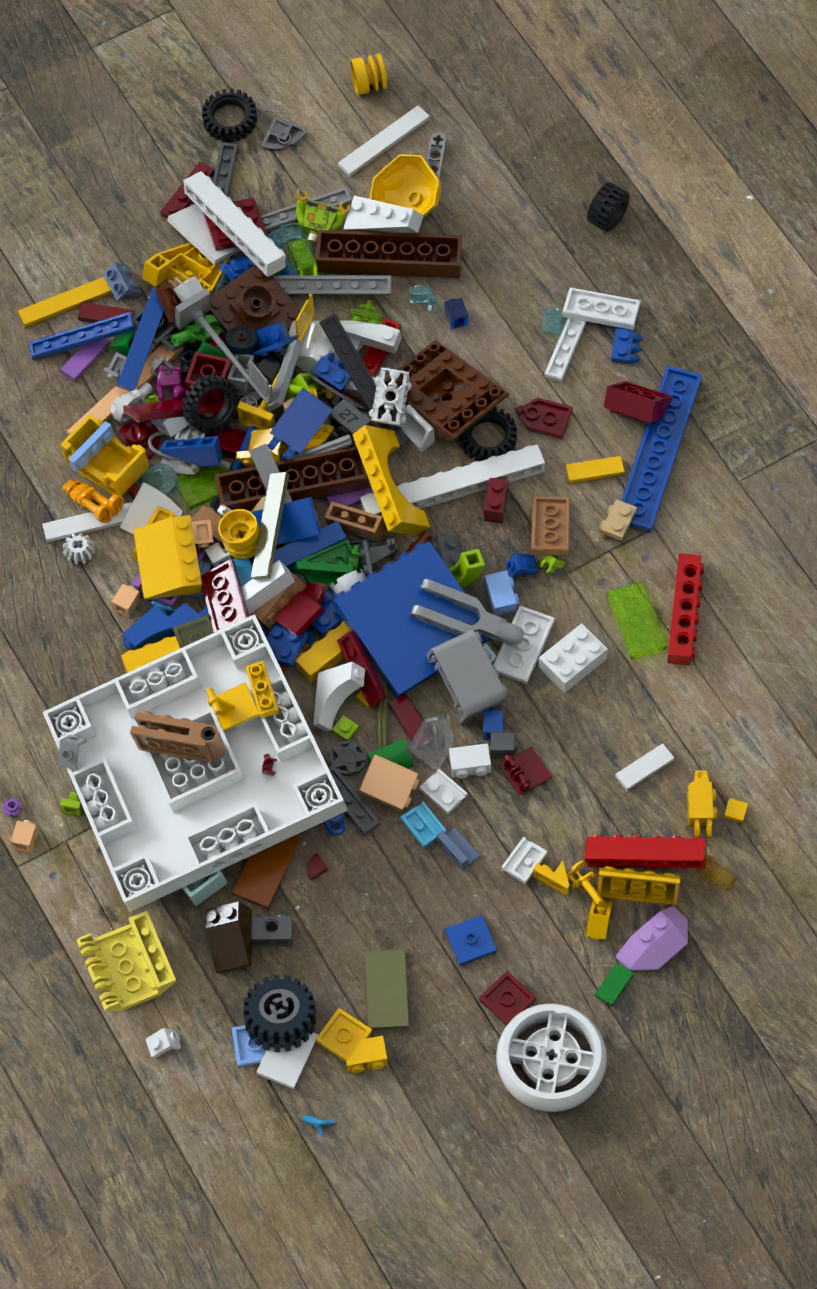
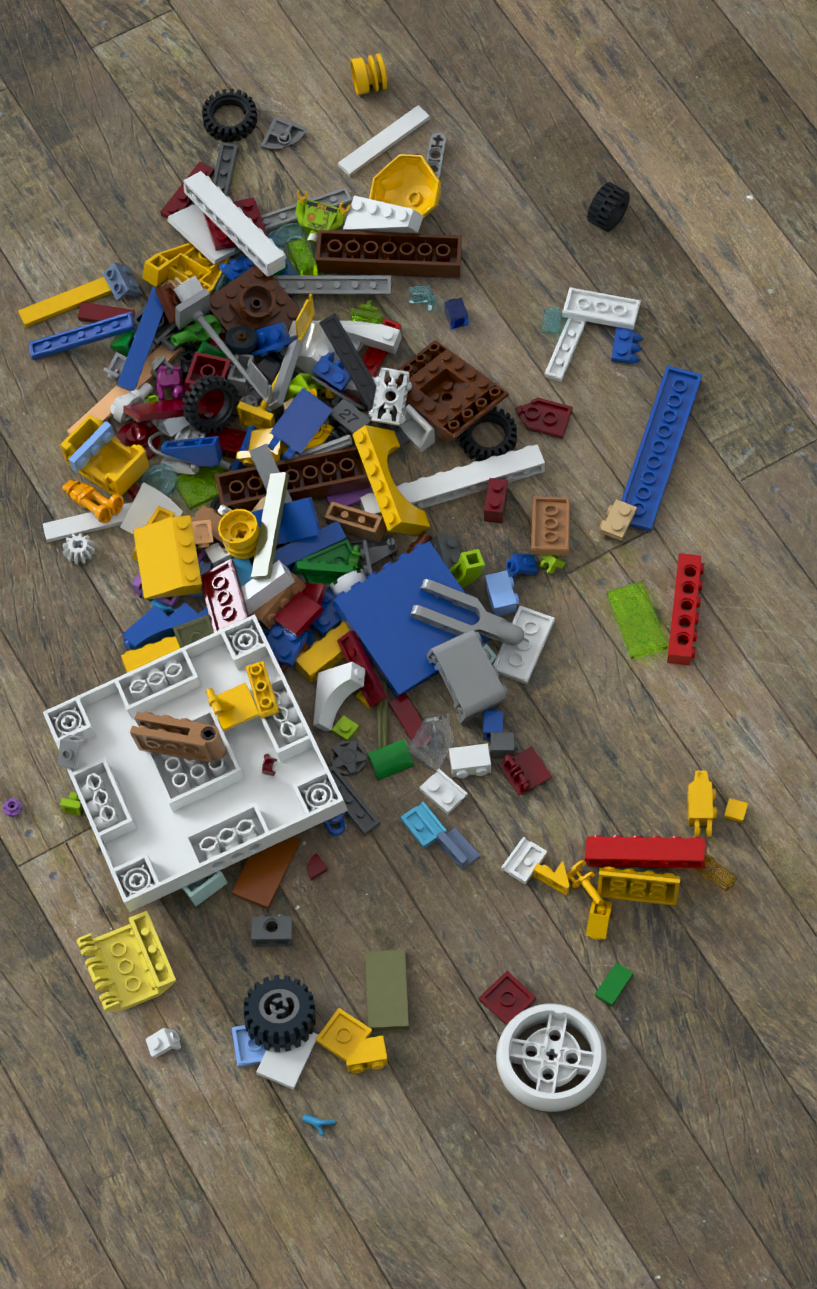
(24, 836): light nougat brick -> none
(84, 359): medium lavender tile -> none
(126, 600): light nougat brick -> none
(229, 935): dark brown slope -> none
(388, 783): light nougat brick -> none
(470, 940): blue plate -> none
(572, 658): white brick -> none
(595, 469): yellow tile -> none
(636, 401): dark red slope -> none
(644, 767): white tile -> none
(655, 941): lavender wedge -> none

